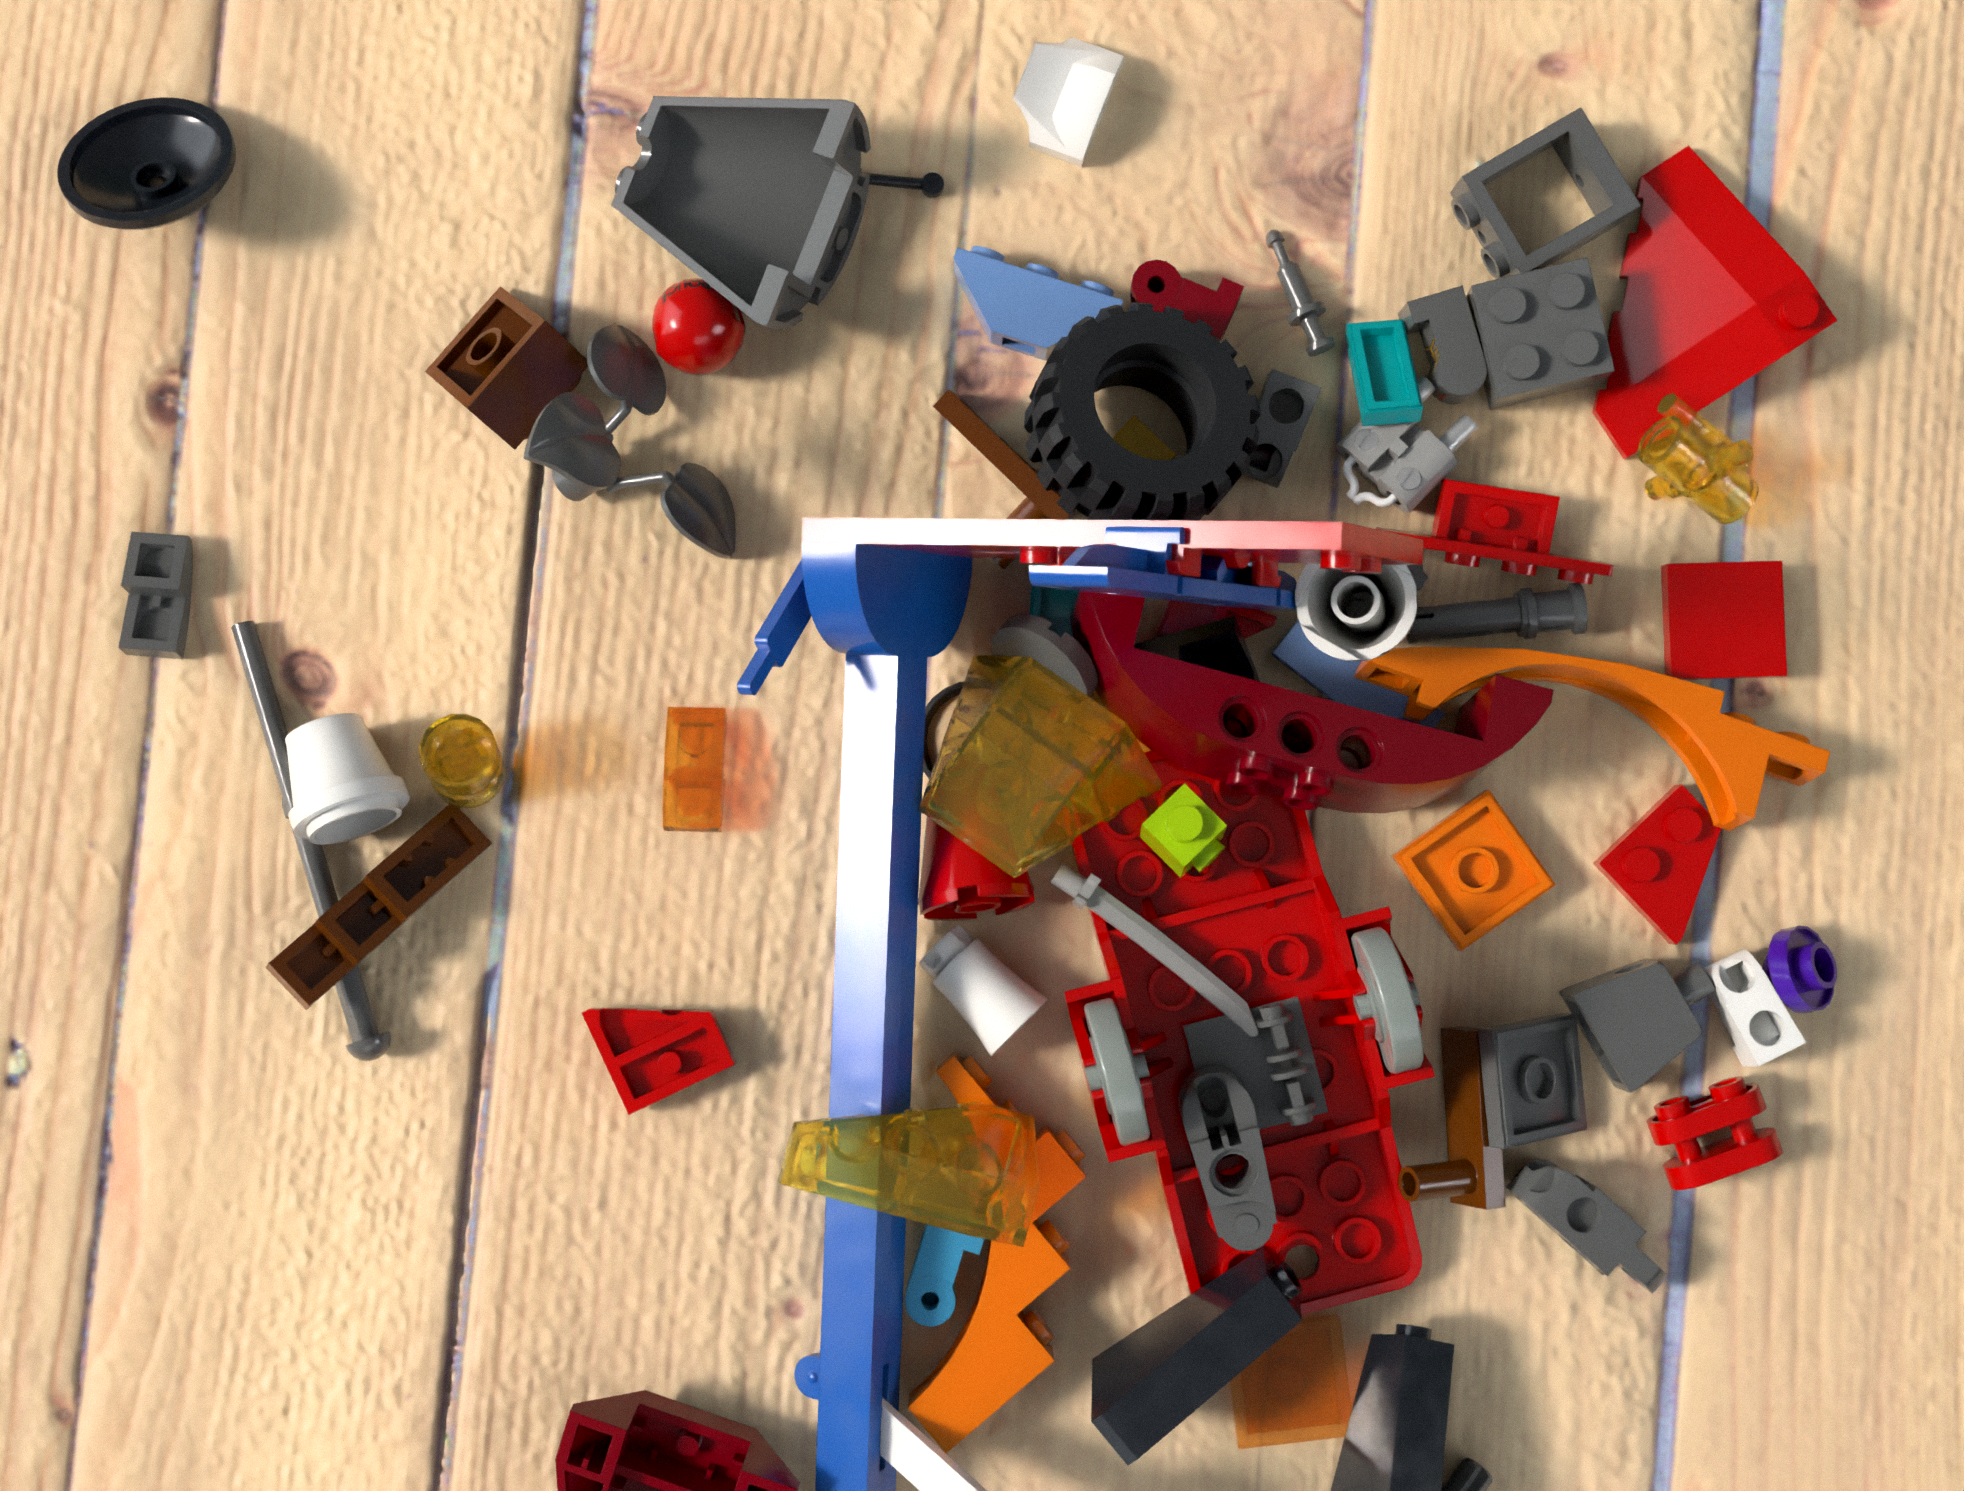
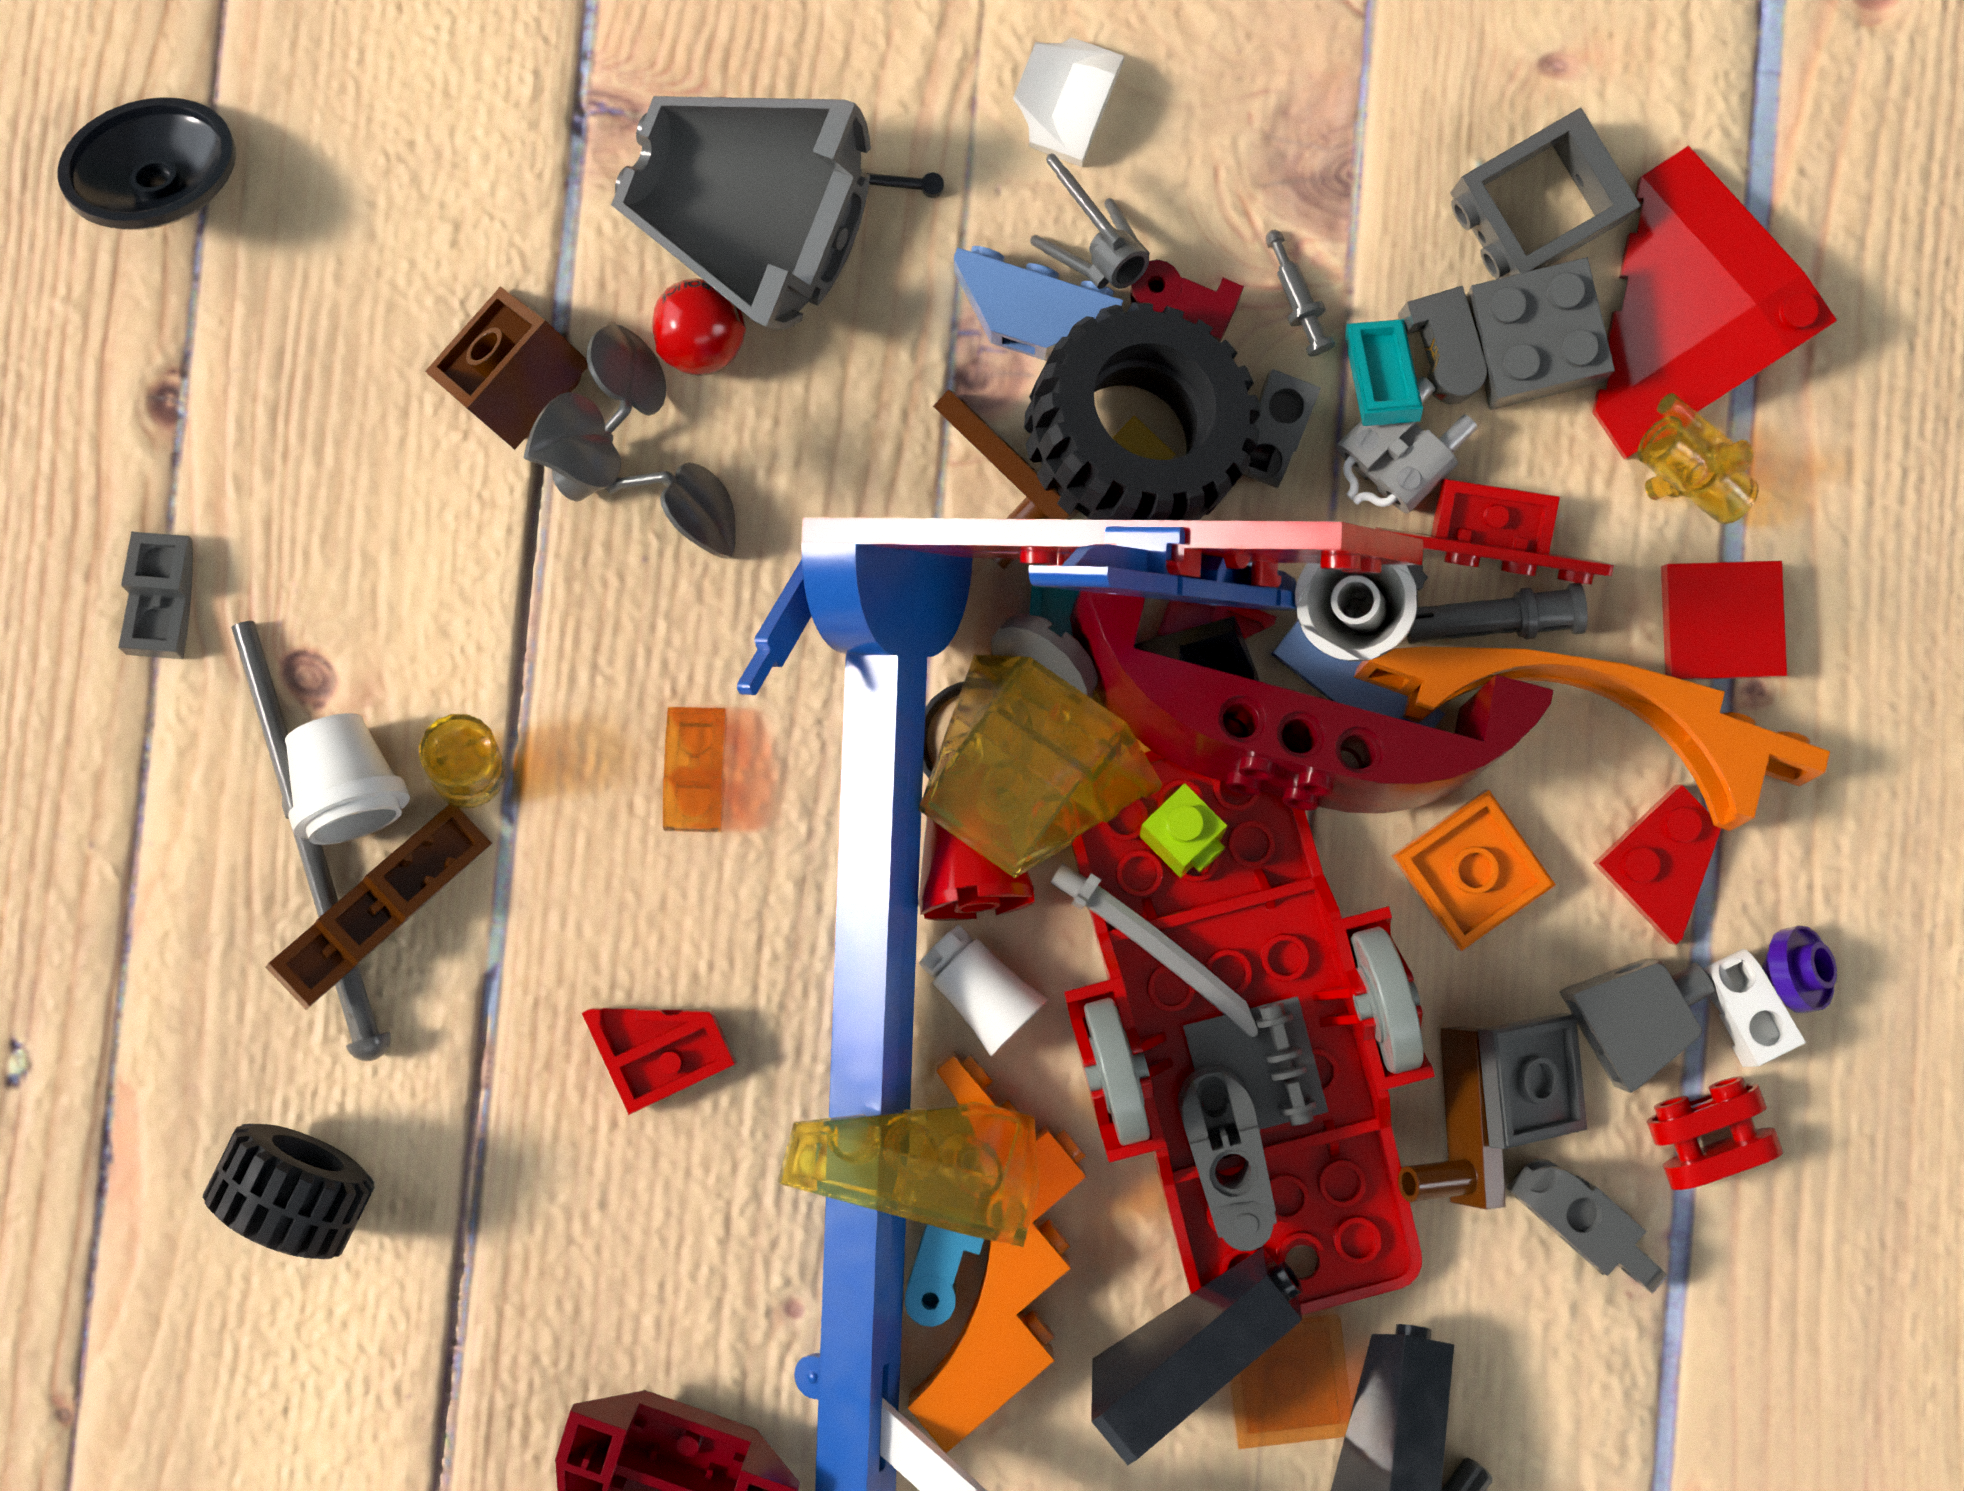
(288, 1191): none -> black tyre
(1115, 251): none -> dark grey plant

